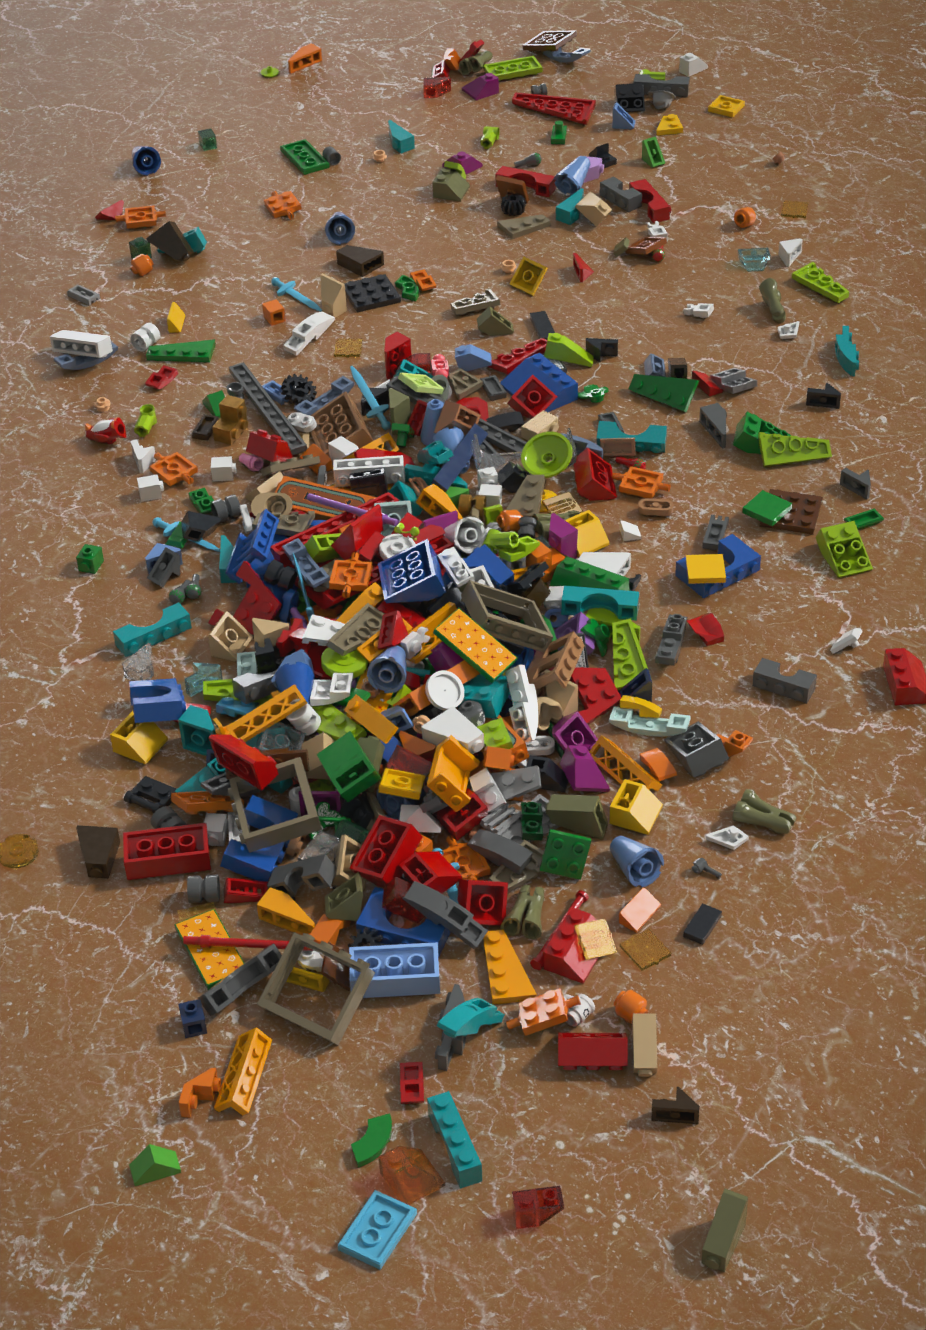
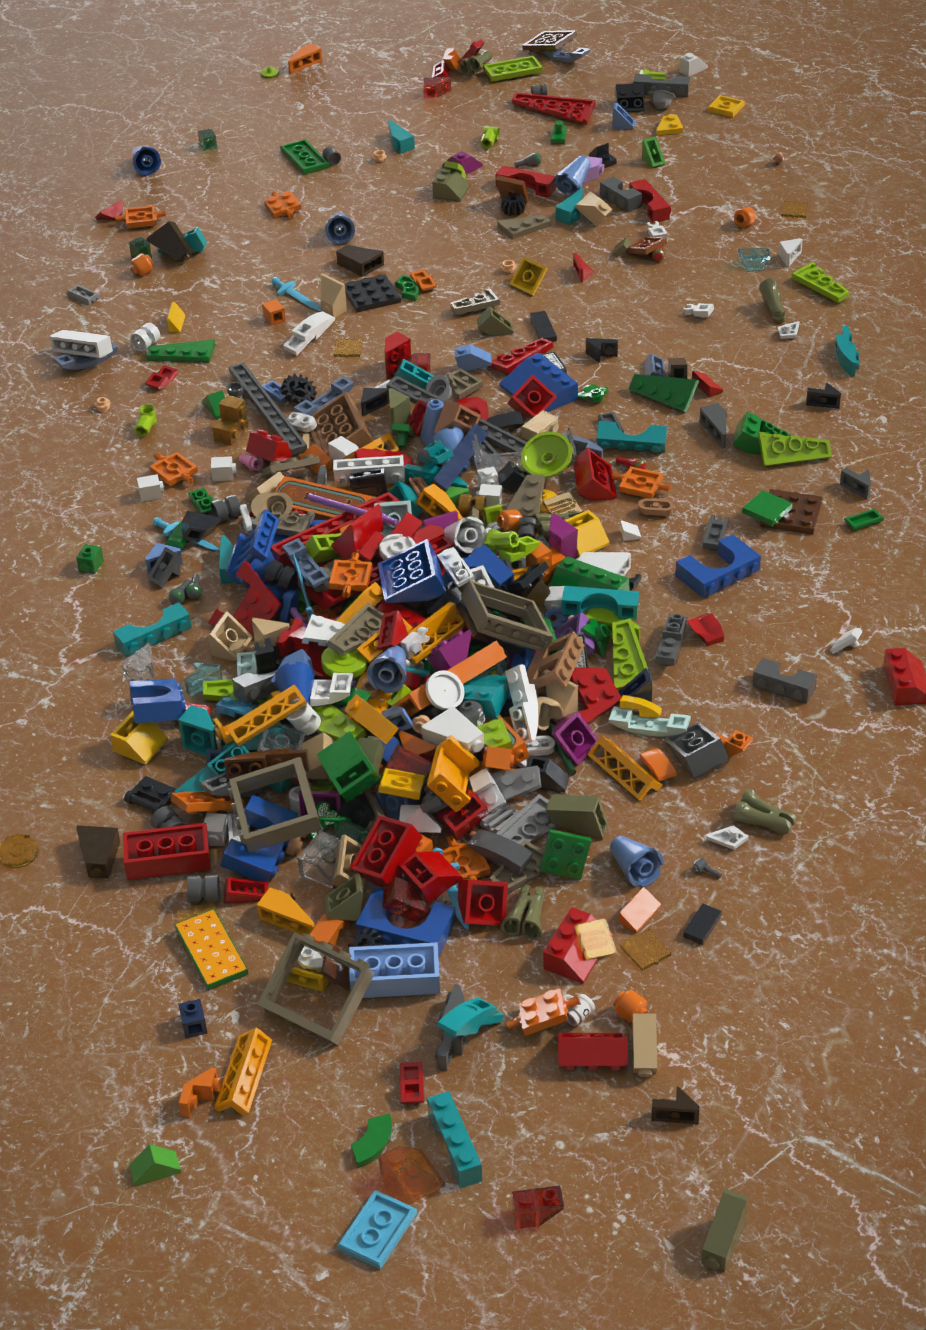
(106, 431): red animal -> none
(143, 456): white slope -> none
(204, 428): dark brown tile -> none
(206, 941): red bar -> none
(240, 980): dark grey arch -> none
(244, 760): red slope -> none
(315, 871): dark grey arch -> none
(377, 411): medium azure sword -> none
(414, 531): lime piece -> none
(421, 383): yellowish green tile -> none
(439, 366): coral plate -> none
(446, 912): dark grey slope -> none
(475, 645): light orange tile -> none
(482, 86): magenta slope -> none
(493, 388): dark grey tile -> none
(505, 972): light orange wing -> none
(531, 821): dark green slope -> none
(563, 349): lime slope -> none
(581, 897): red bar -> none
(582, 770): magenta slope -> none
(618, 446): medium nougat plate -> none
(634, 807): yellow slope -> none
(705, 568): yellow tile -> none
(733, 380): flat silver slope -> none
(843, 549): lime slope -> none

